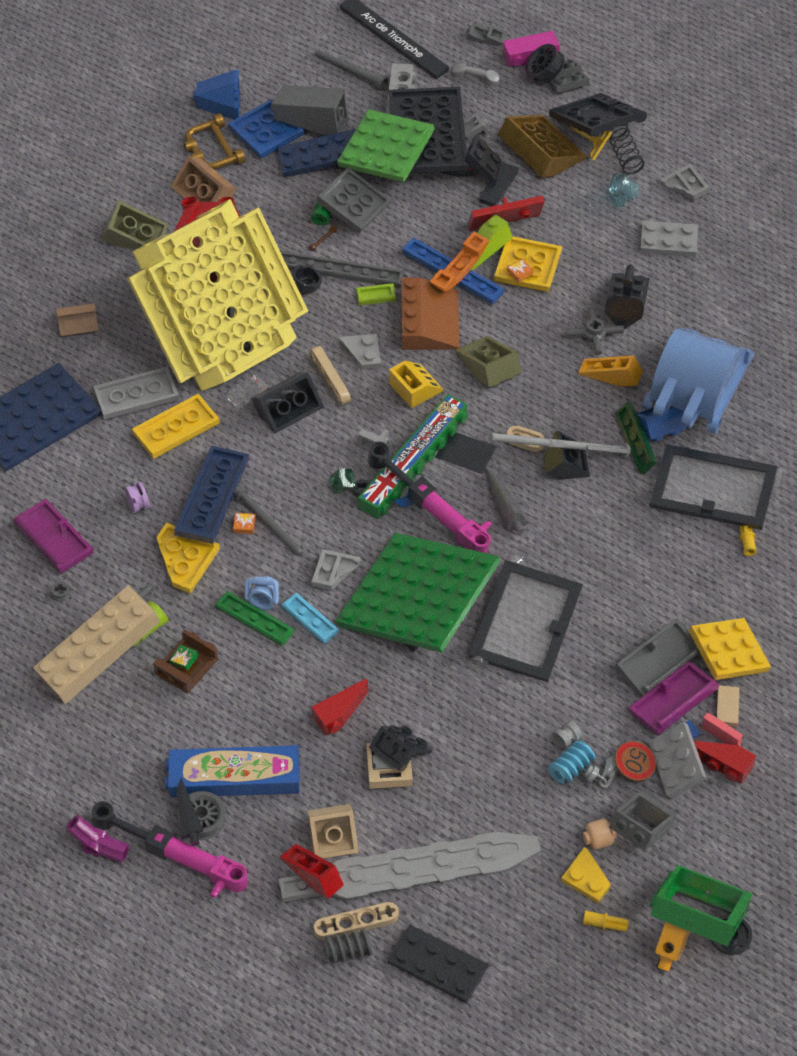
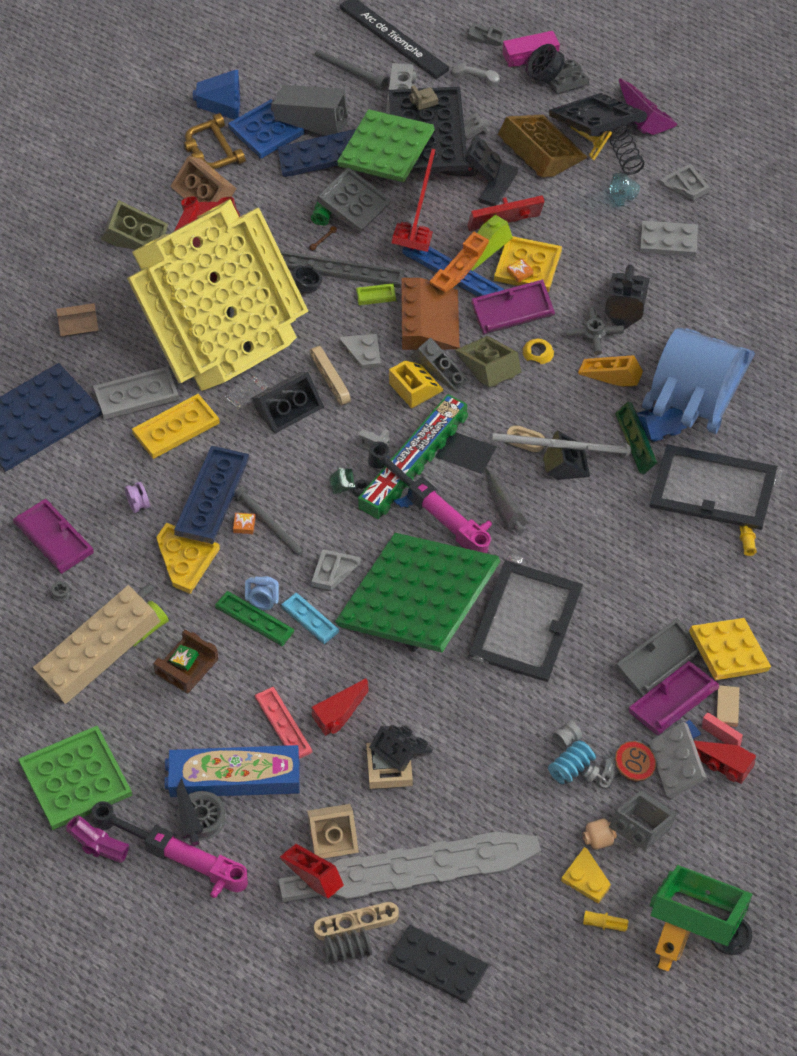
(74, 776): none -> bright green plate
(282, 721): none -> coral tile
(410, 235): none -> red piece
(423, 98): none -> dark tan bracket
(439, 365): none -> dark grey slope
(512, 307): none -> magenta container
(544, 357): none -> yellow piece
(656, 119): none -> magenta wedge

